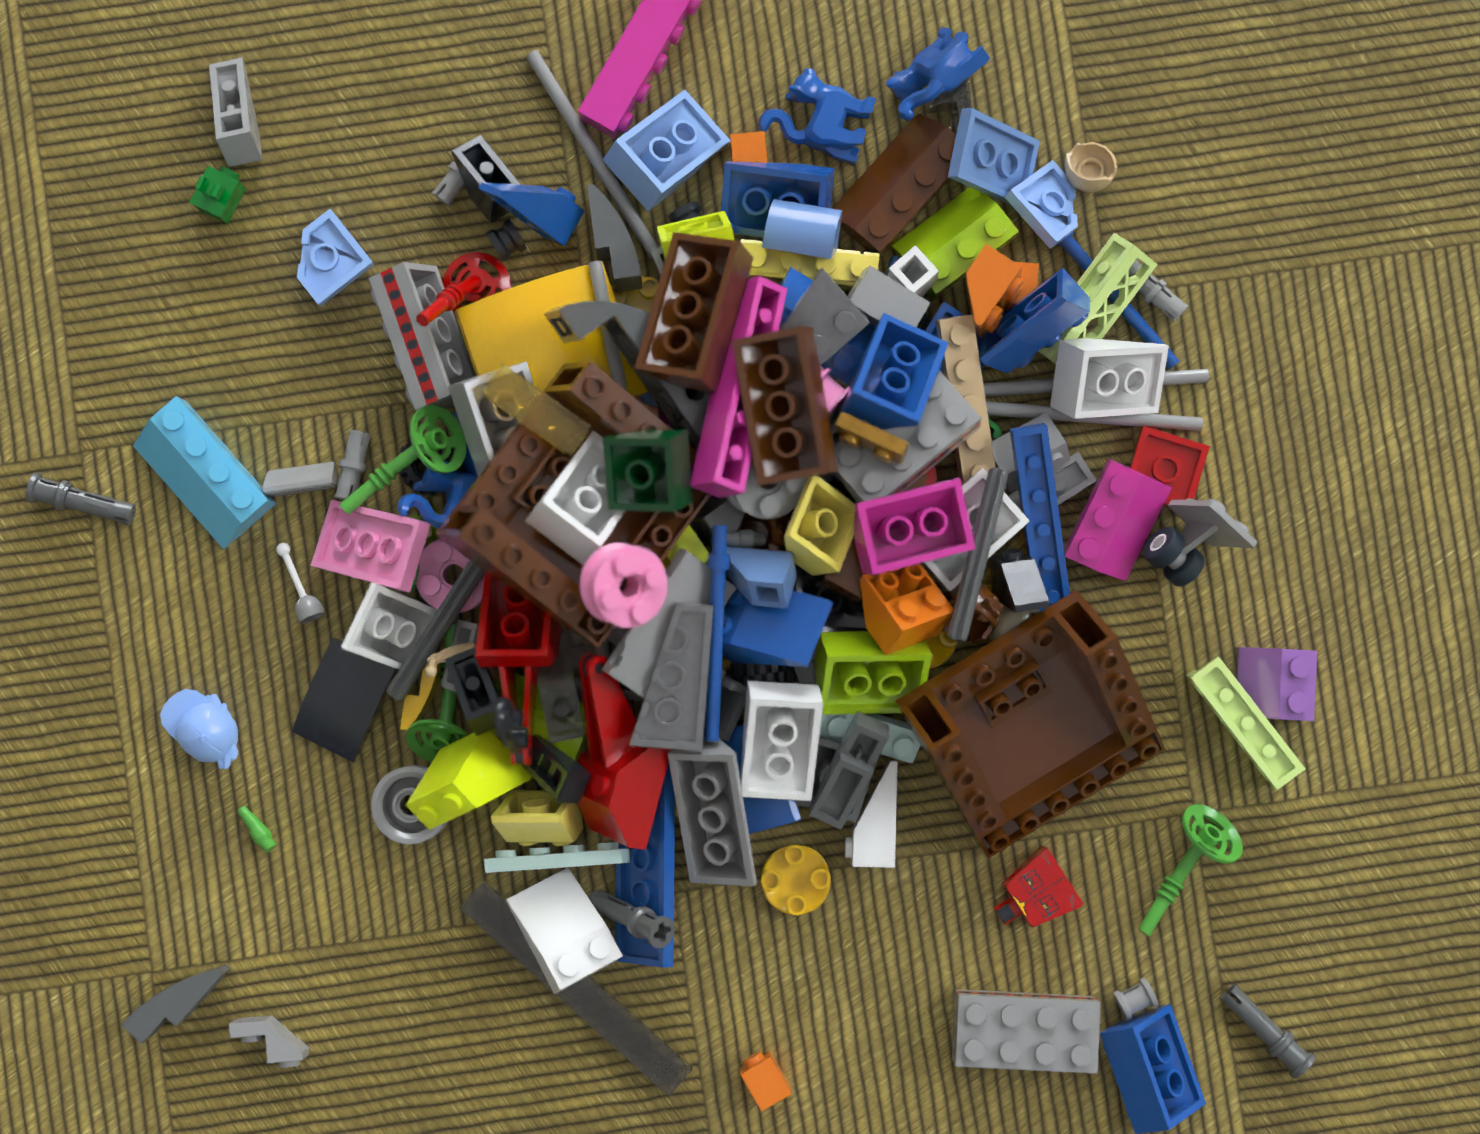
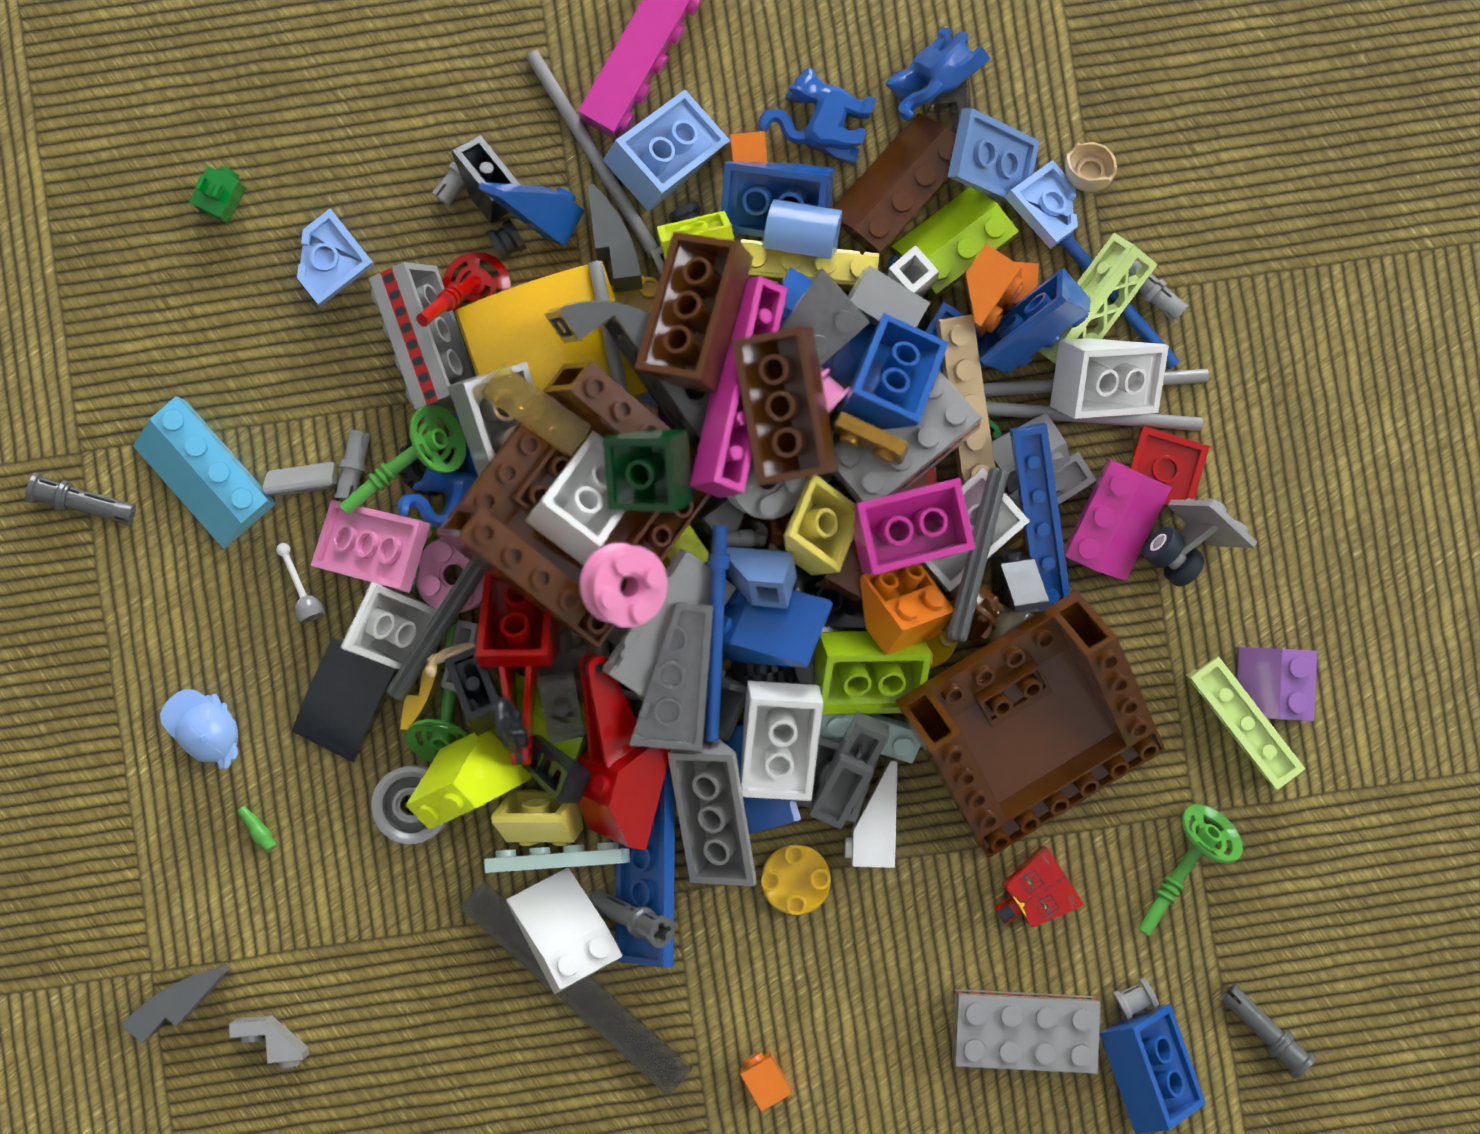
(234, 113): light grey slope -> none

